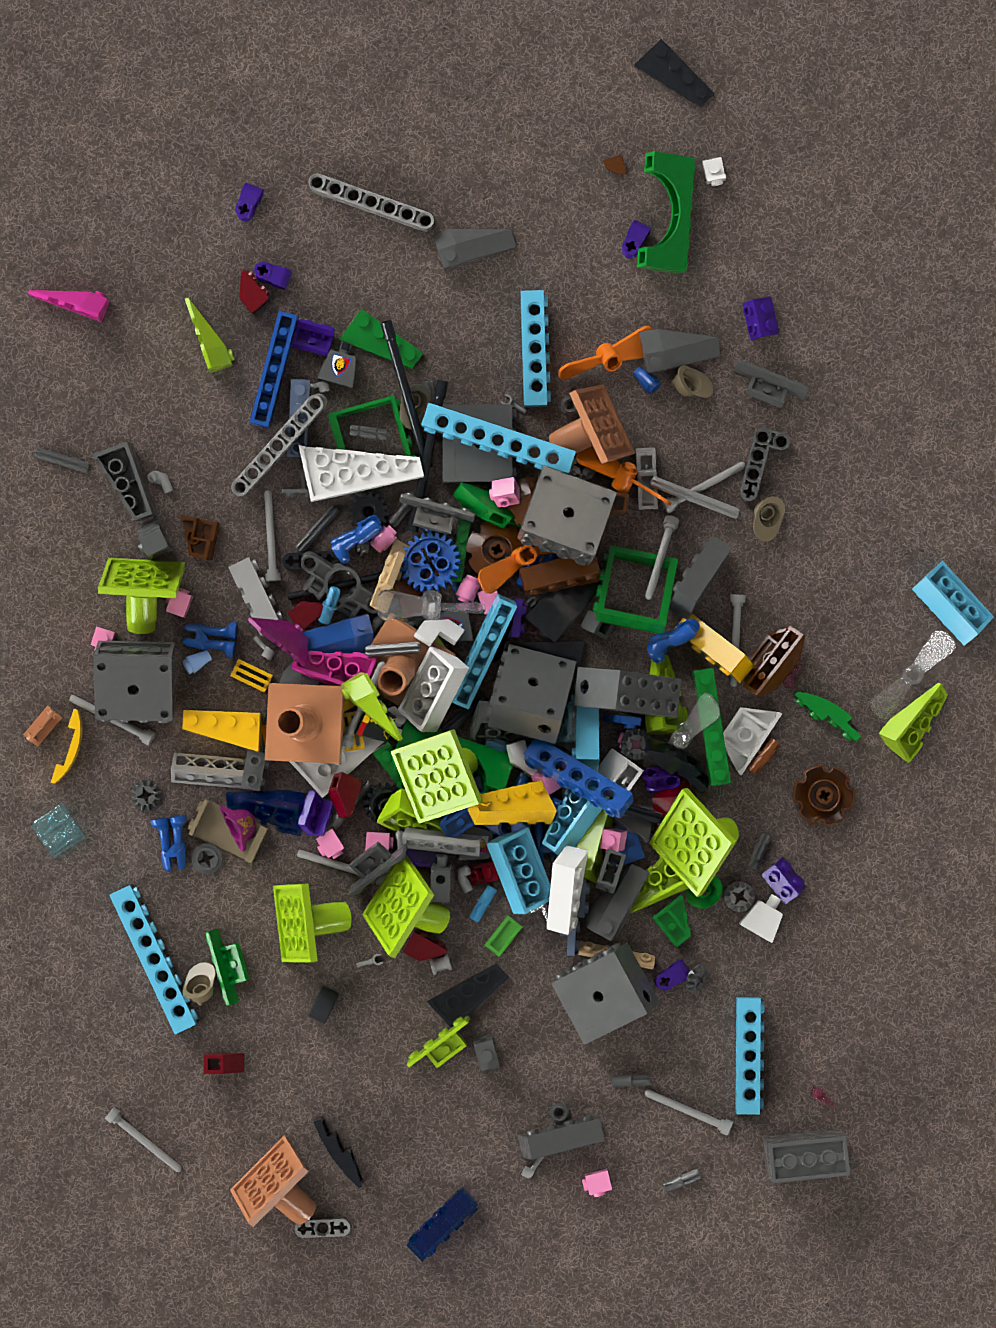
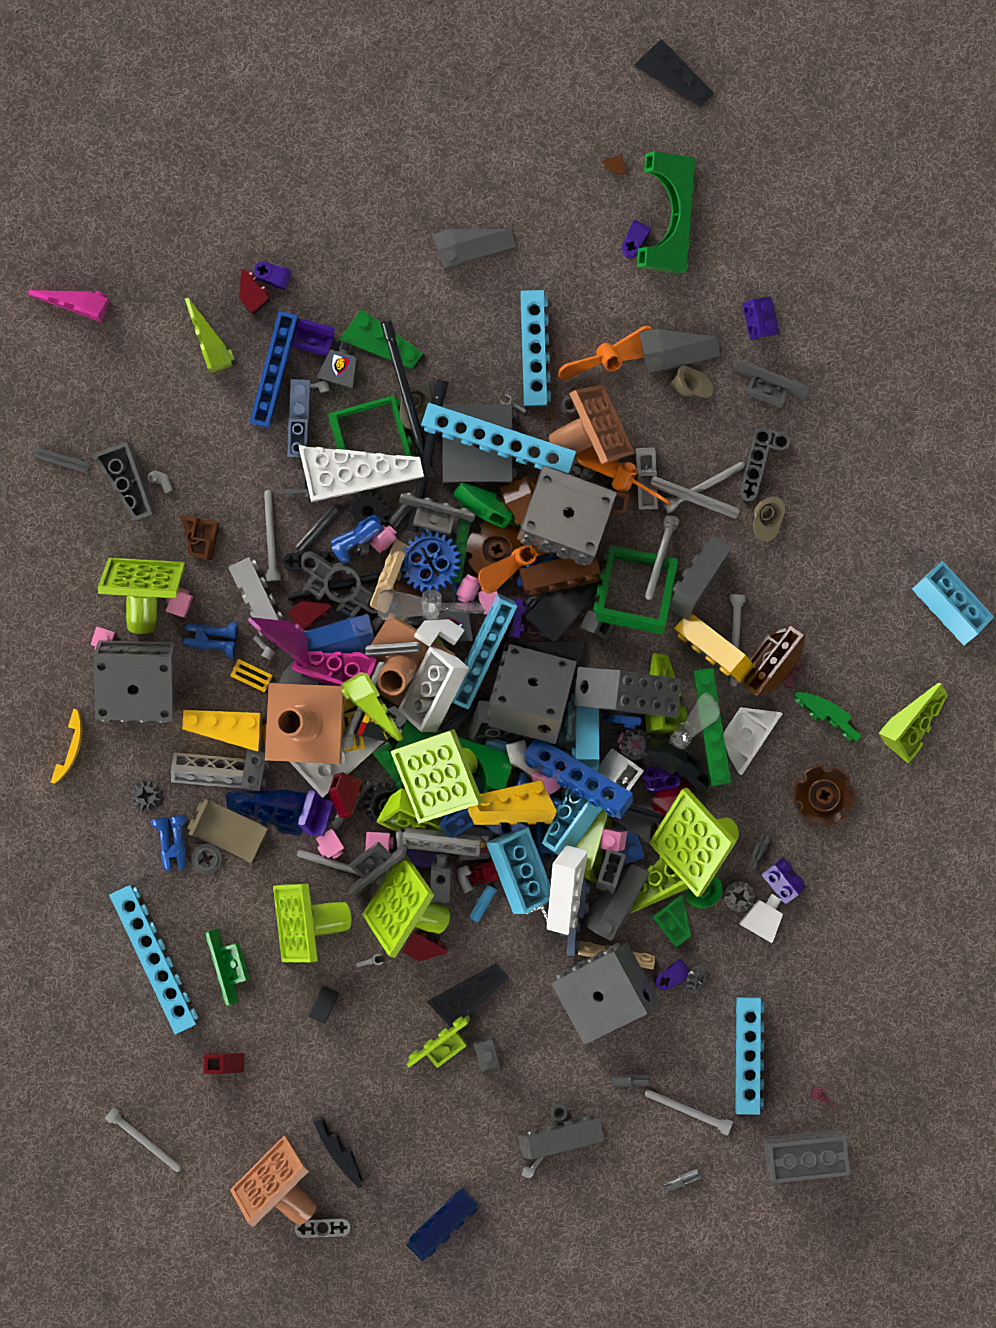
(42, 726): nougat hinge -> none
(58, 830): clear light blue slope -> none
(144, 735): light grey piece -> none
(153, 539): dark grey wedge -> none
(196, 661): light blue cone -> none
(200, 983): dark tan piece -> none
(240, 824): magenta hat -> none
(250, 199): dark purple piece -> none
(271, 449): light grey beam -> none
(330, 605): dark azure axle -> none
(364, 195): light grey beam -> none
(368, 432): dark grey axle -> none
(440, 964): light grey bush -> none
(503, 935): bright green tile -> none
(505, 492): bright pink brick -> none
(597, 1182): bright pink brick -> none
(646, 380): blue cone -> none
(661, 643): blue piece -> none
(714, 171): white bracket -> none
(763, 756): dark orange pin -> none
(935, 649): clear piece -> none

